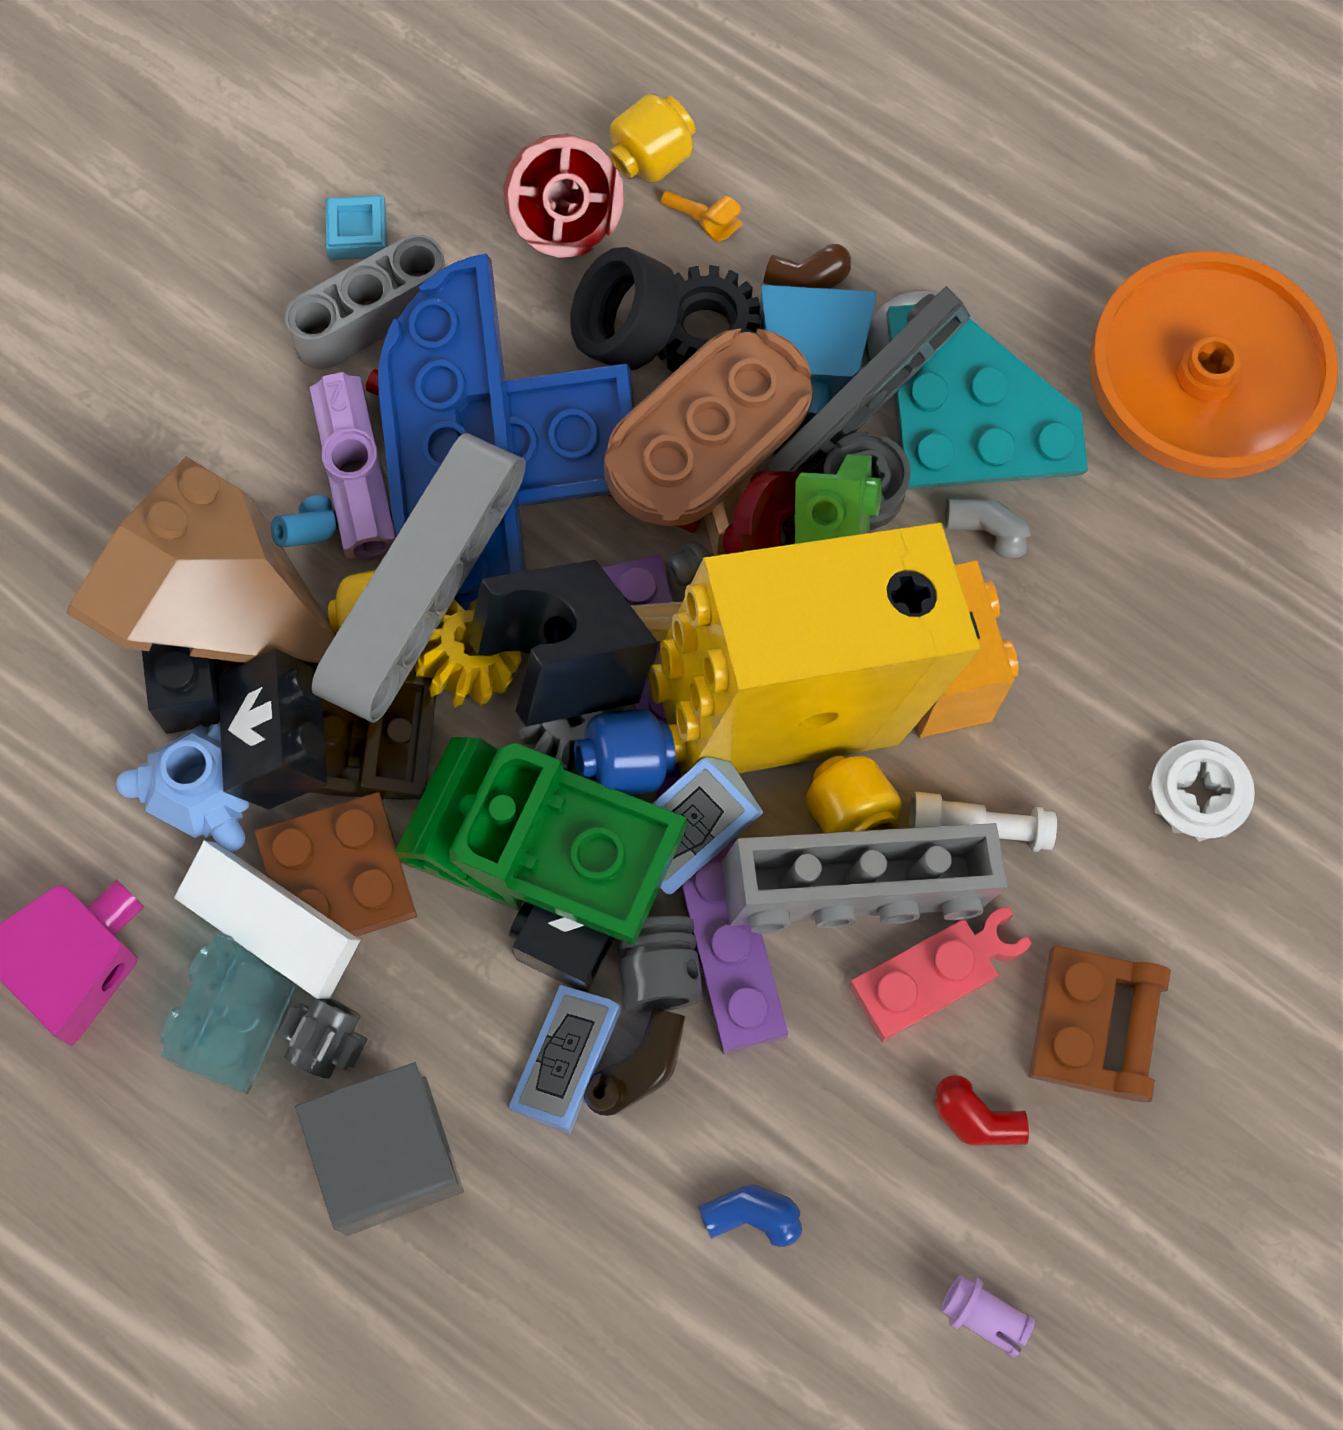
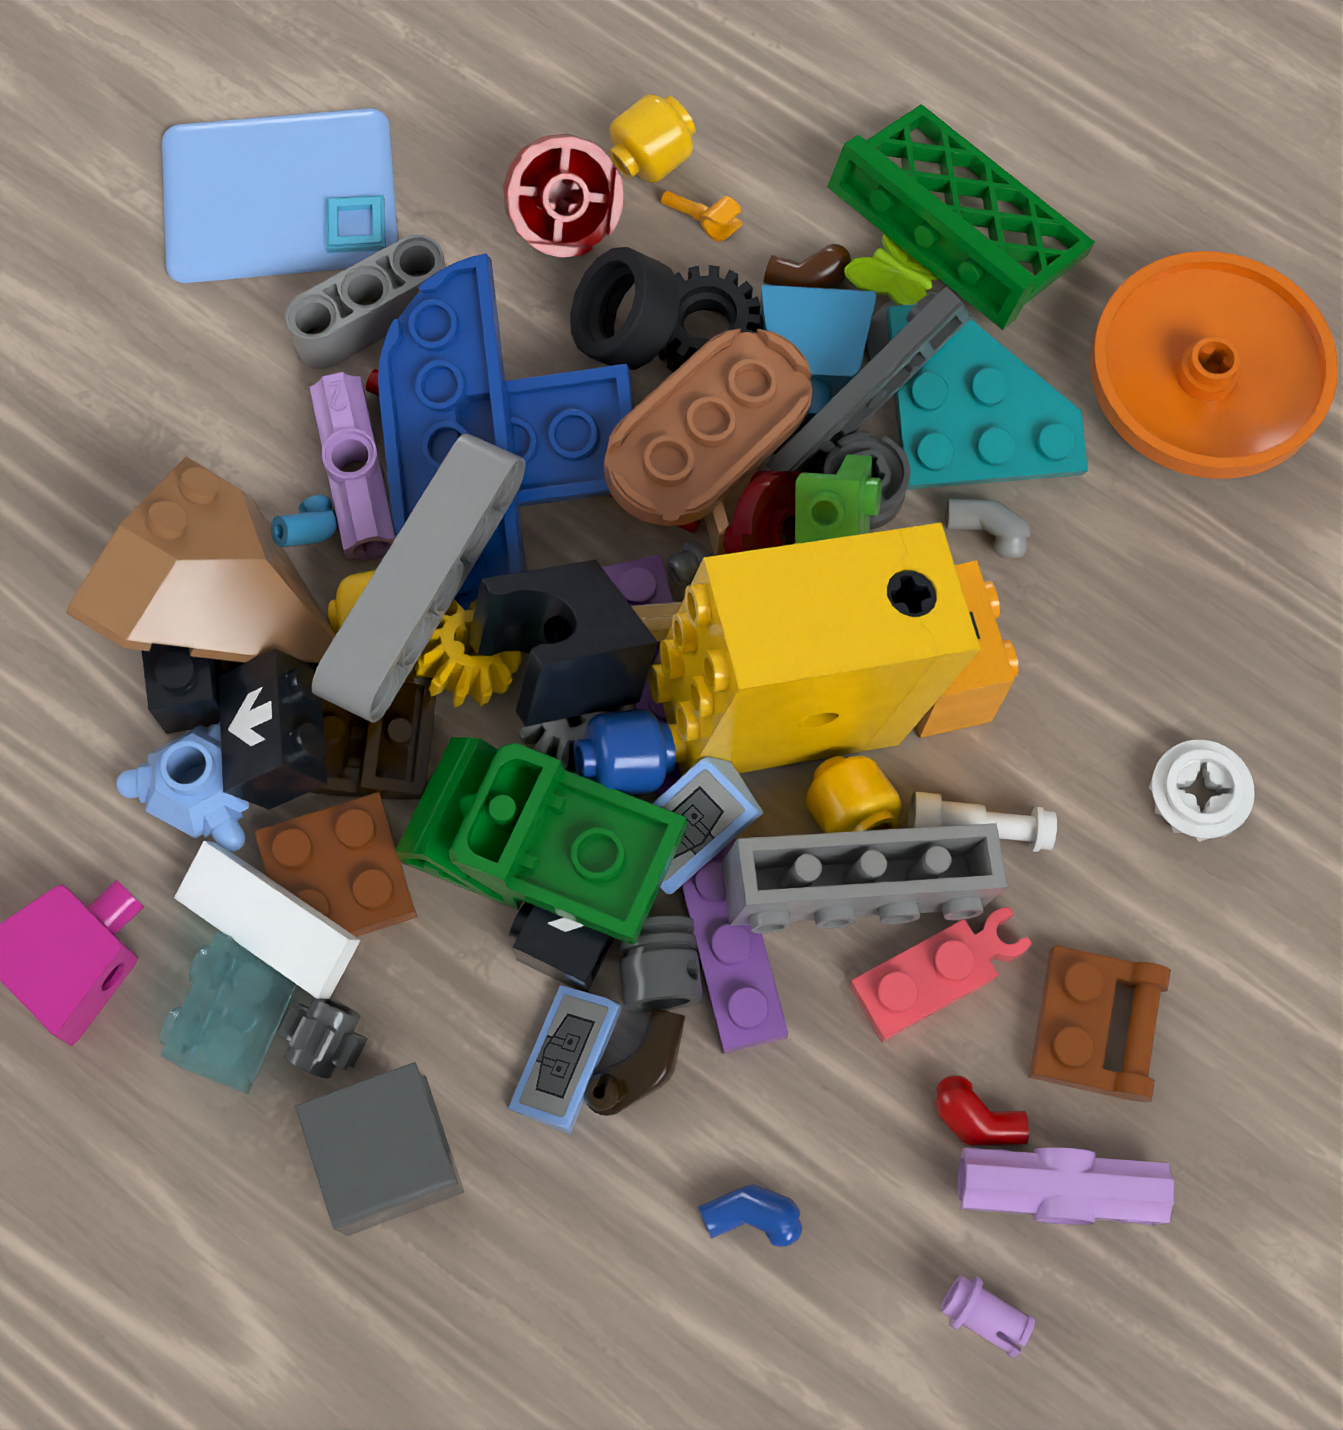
(255, 192): none -> light blue piece
(891, 274): none -> lime piece
(942, 233): none -> green fence
(1065, 1186): none -> lavender piece

